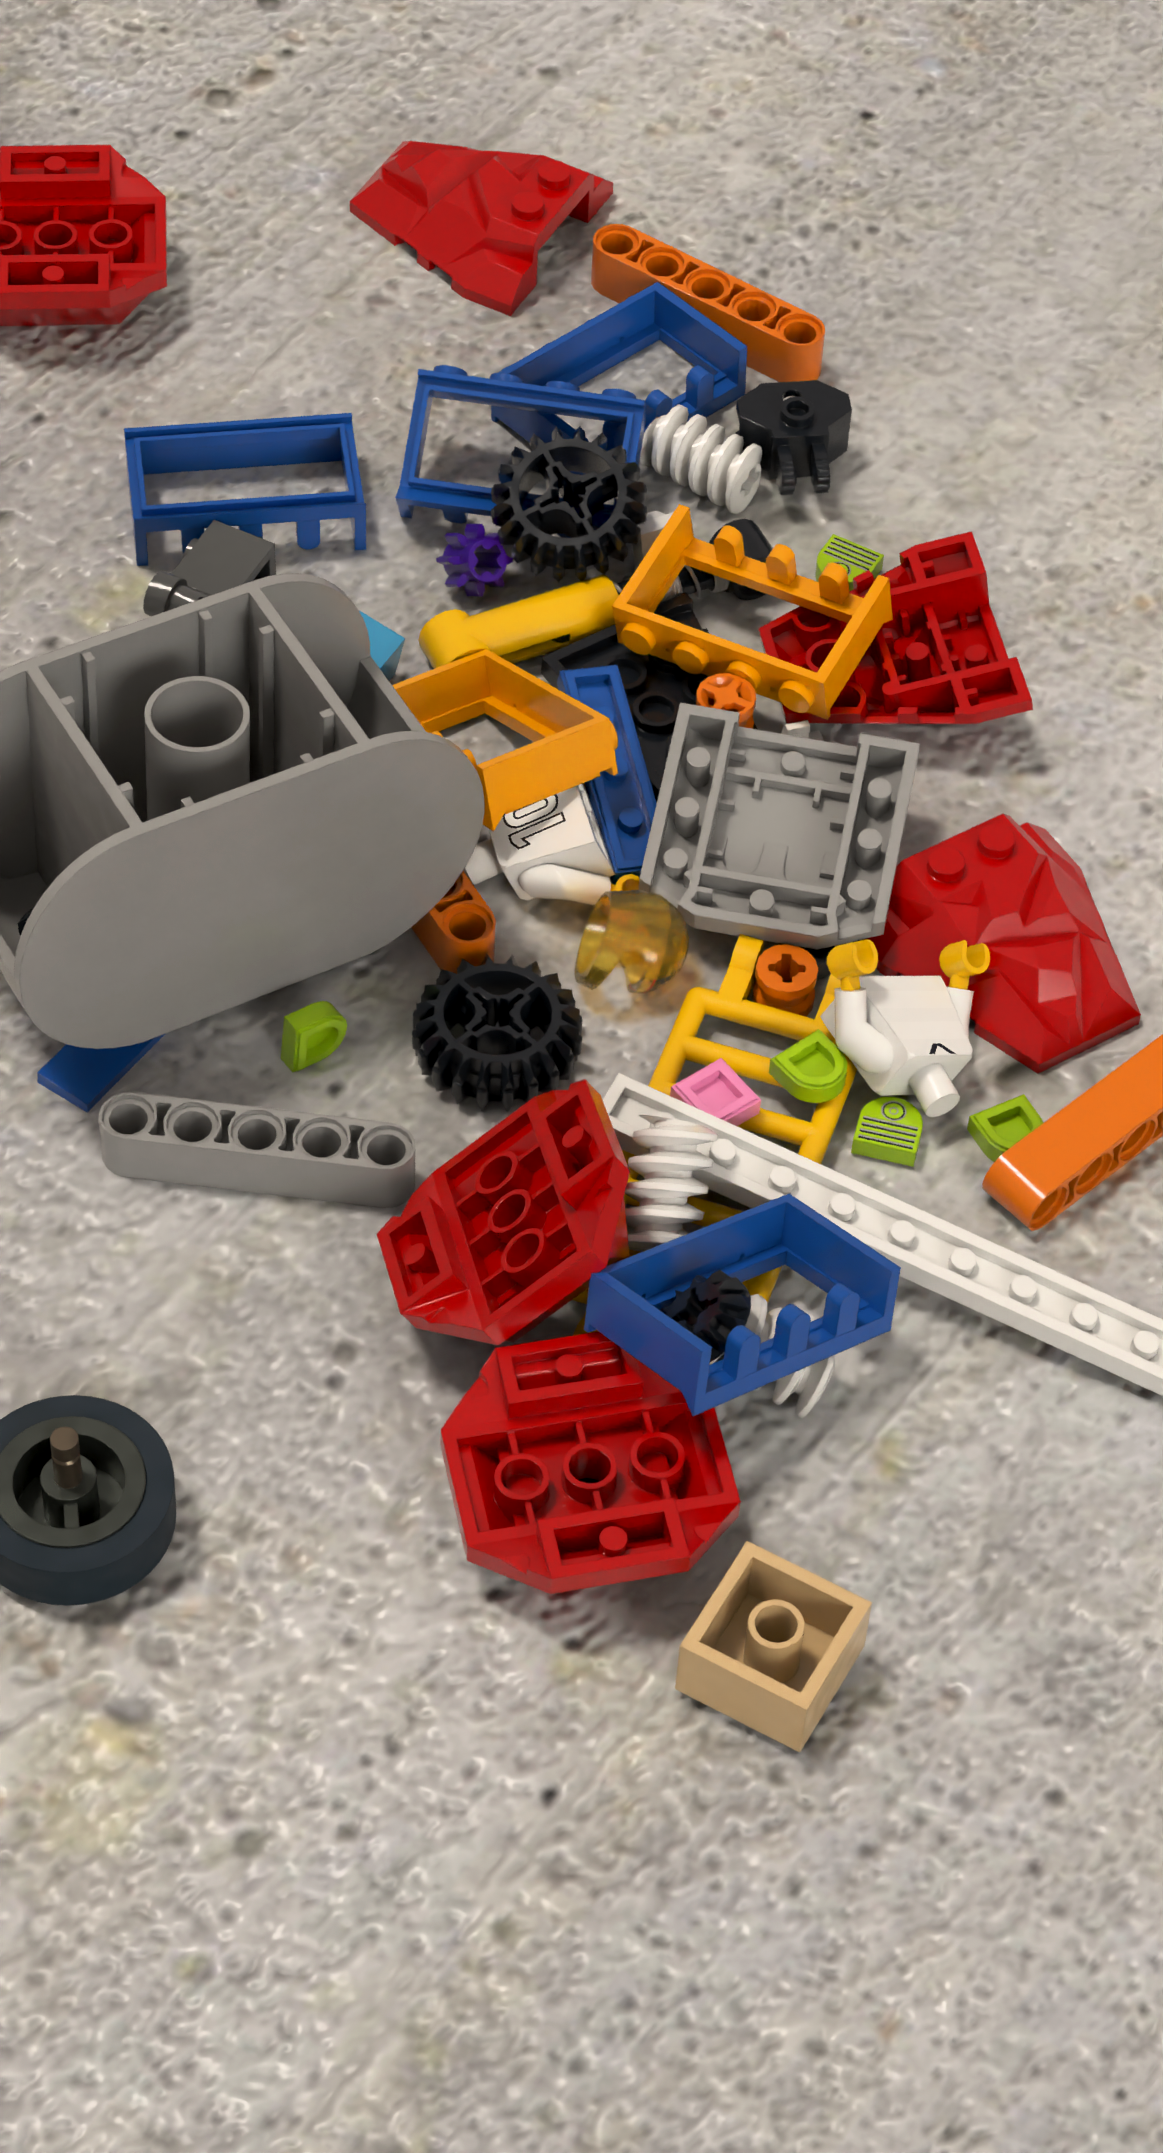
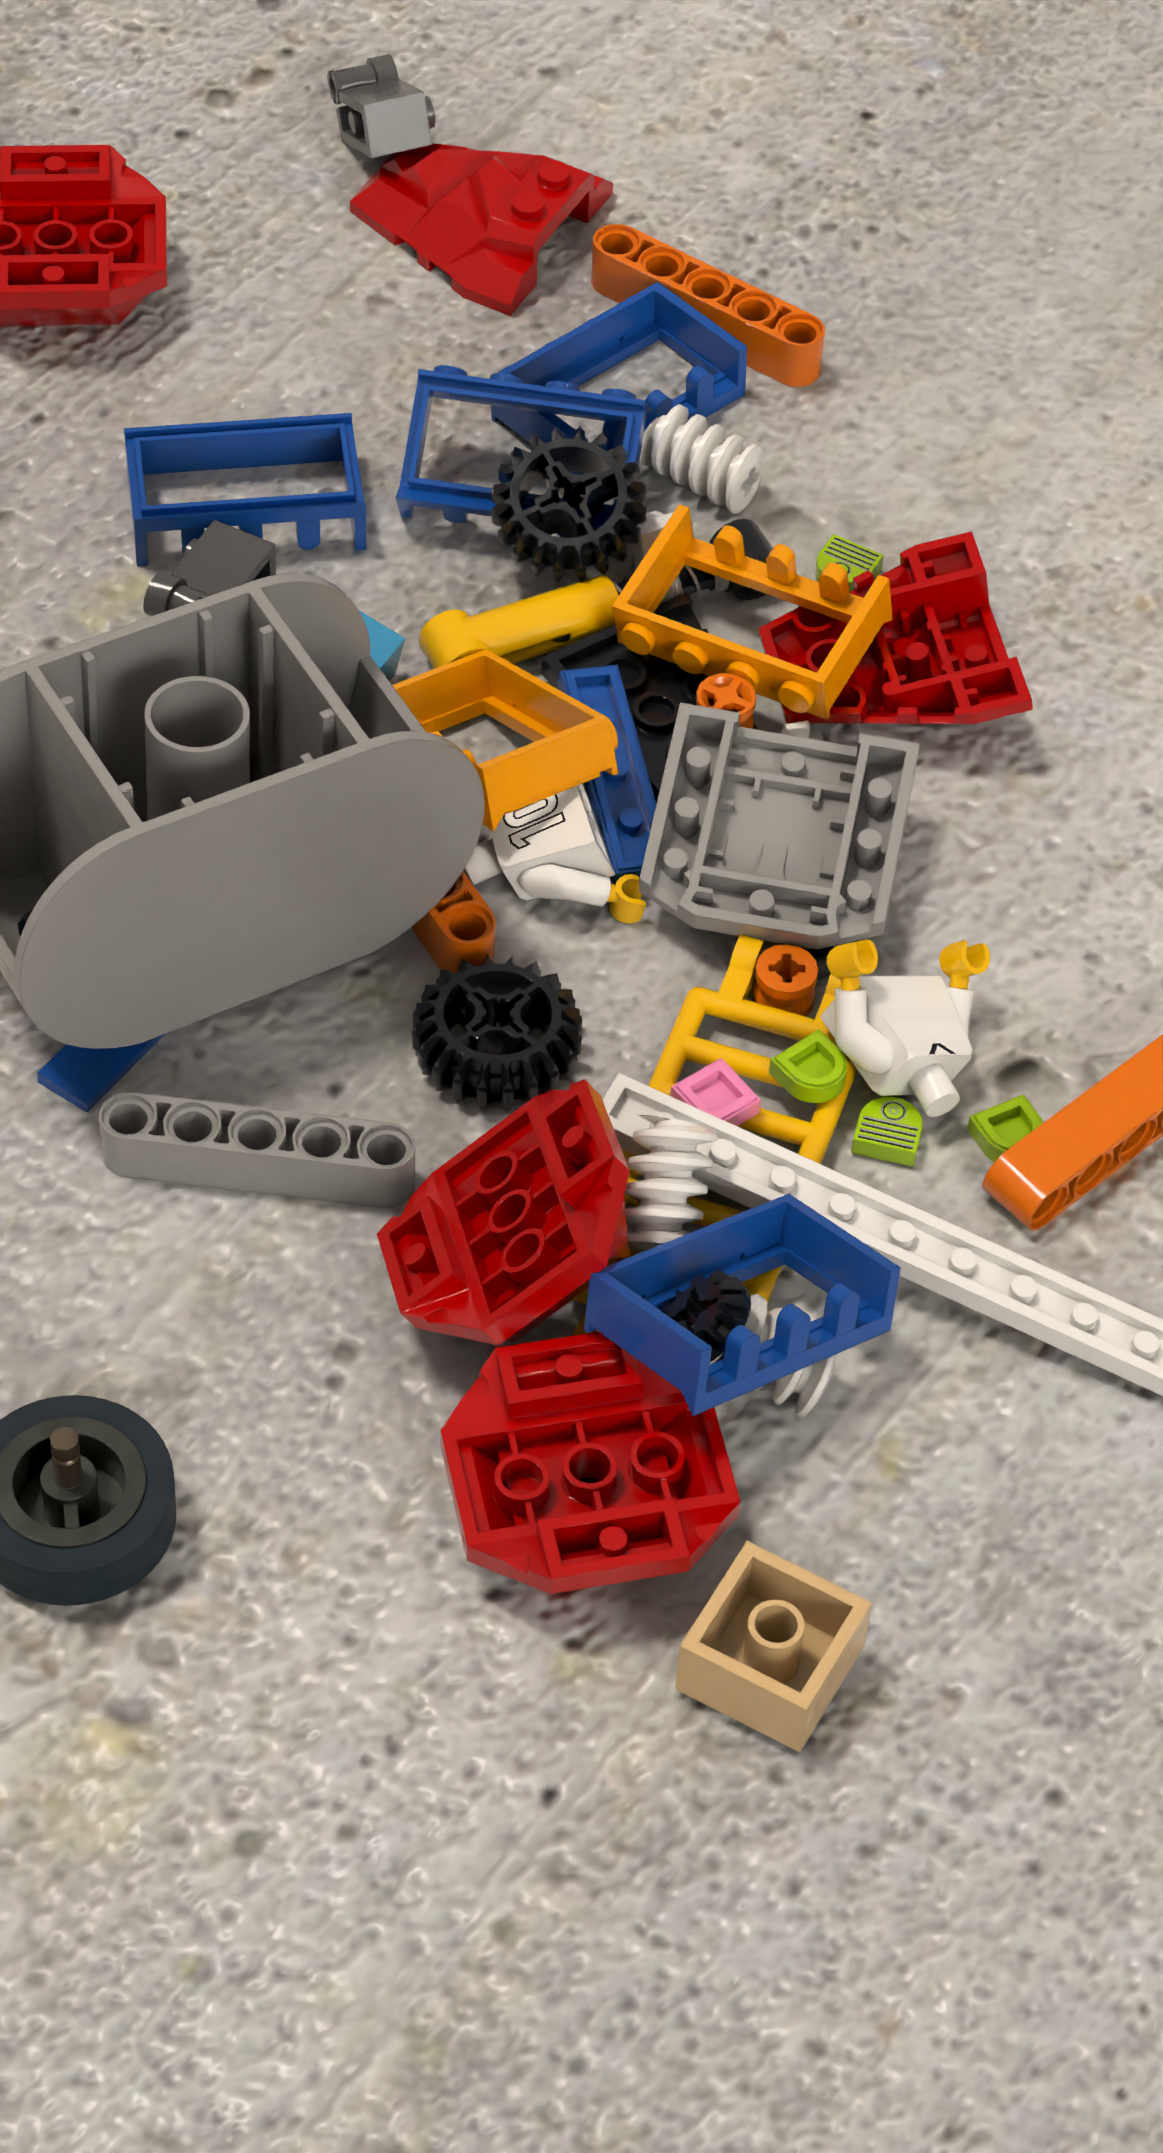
(311, 1035): lime tile -> none
(380, 109): none -> dark grey hinge
(460, 560): dark purple gear -> none
(639, 933): clear yellow helmet -> none
(796, 433): black hinge -> none
(1051, 963): red wedge -> none

